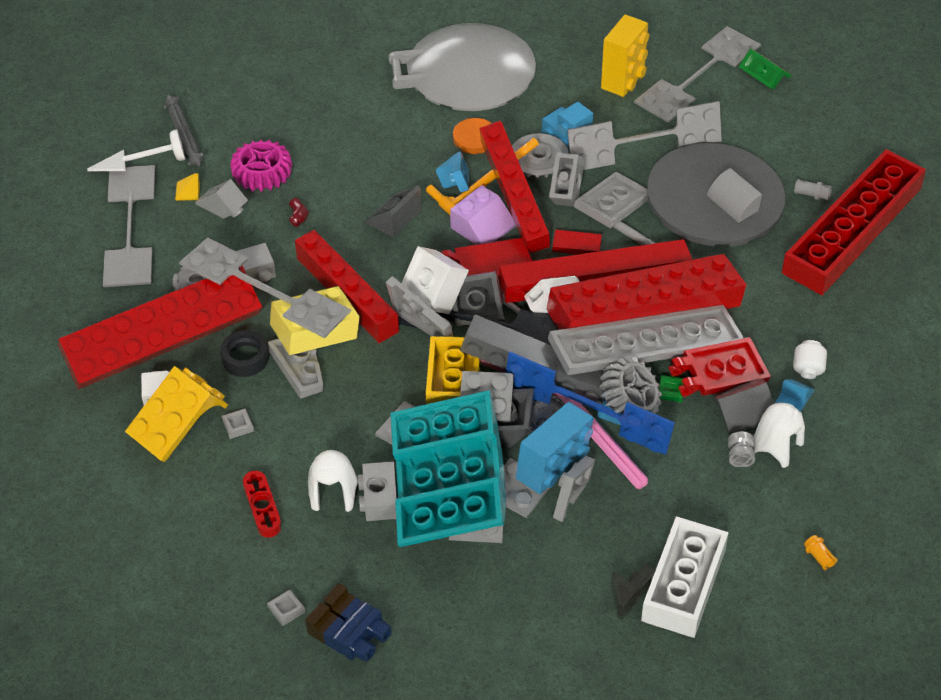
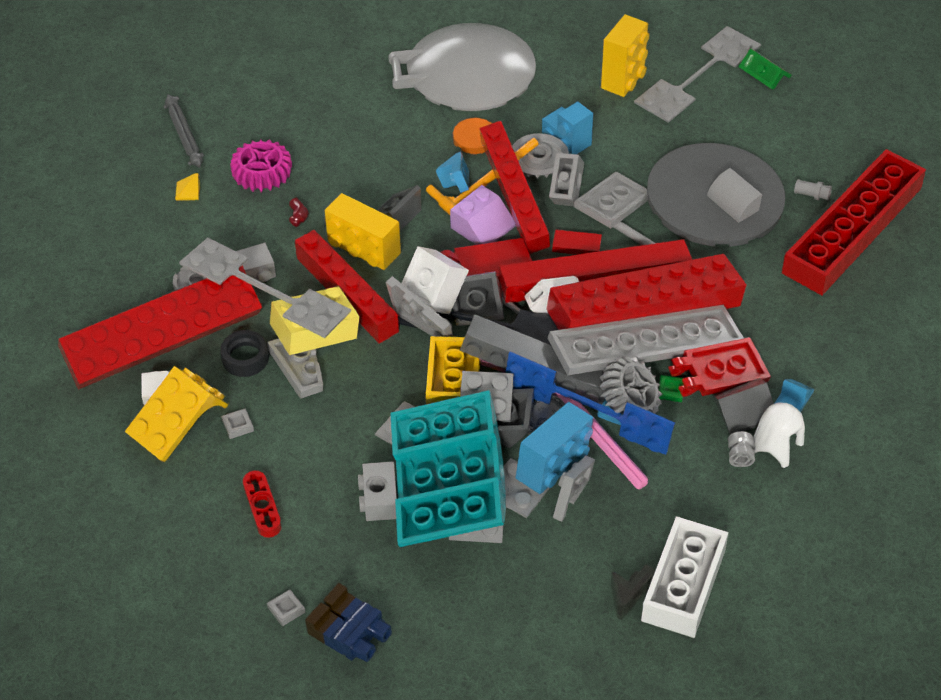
(117, 161): white piece -> none
(129, 264): light grey hinge -> none
(223, 200): light grey slope -> none
(328, 469): white hair -> none
(362, 231): none -> yellow brick
(694, 126): light grey hinge -> none
(810, 359): white head -> none
(820, 552): light orange pin -> none

